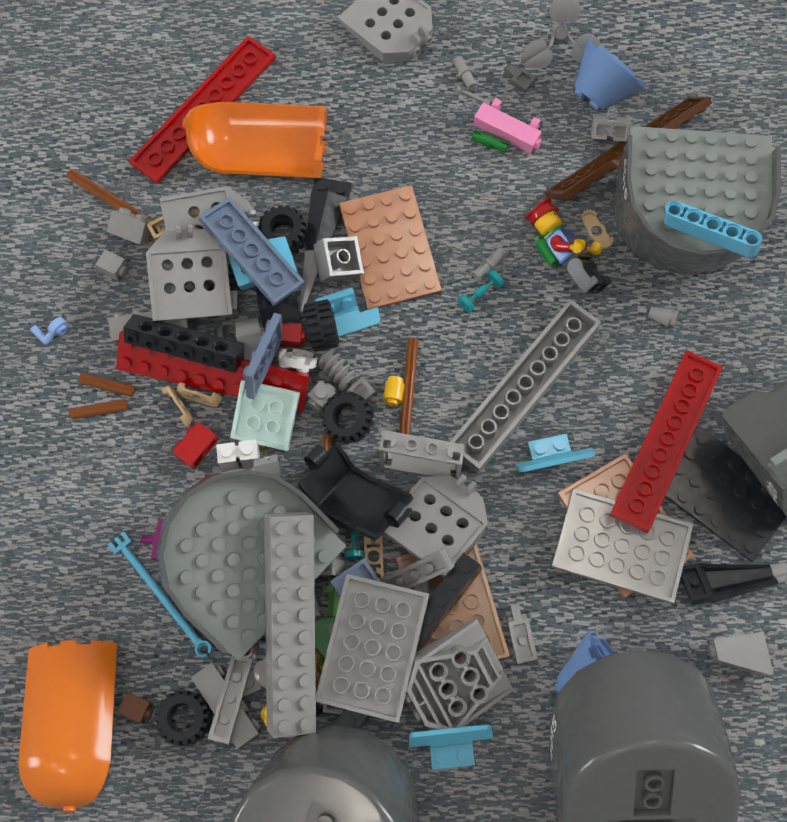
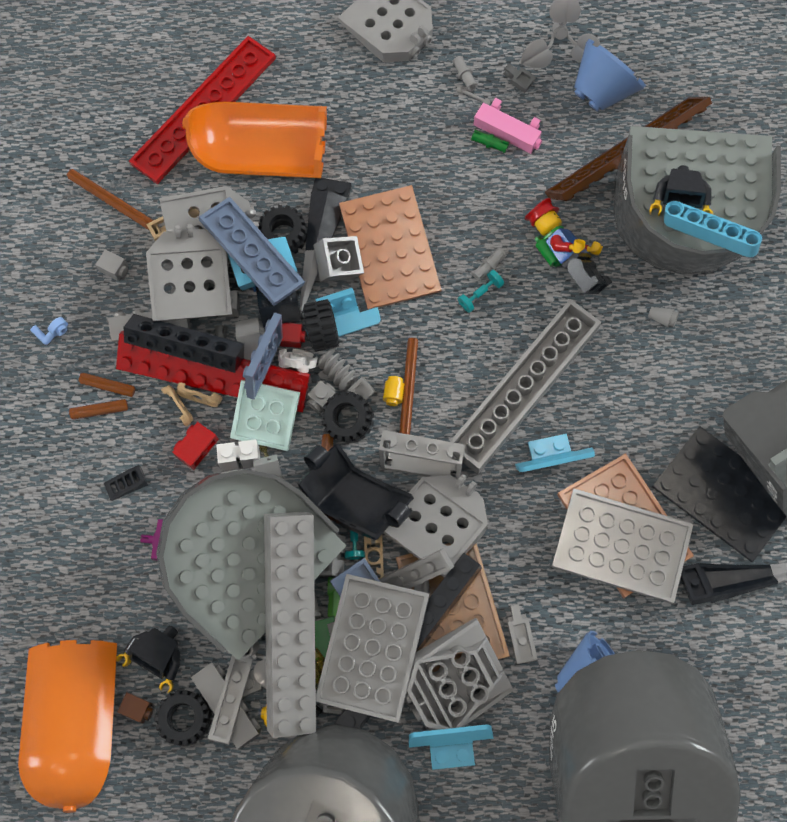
(123, 547): medium azure hinge -> none
(128, 489): none -> black slope
(129, 226): light grey brick -> none
(156, 653): none -> black torso
(589, 221): tan piece -> none
(610, 126): light grey piece -> none
(666, 442): red plate -> none
(685, 187): none -> black torso
(742, 652): light grey slope -> none

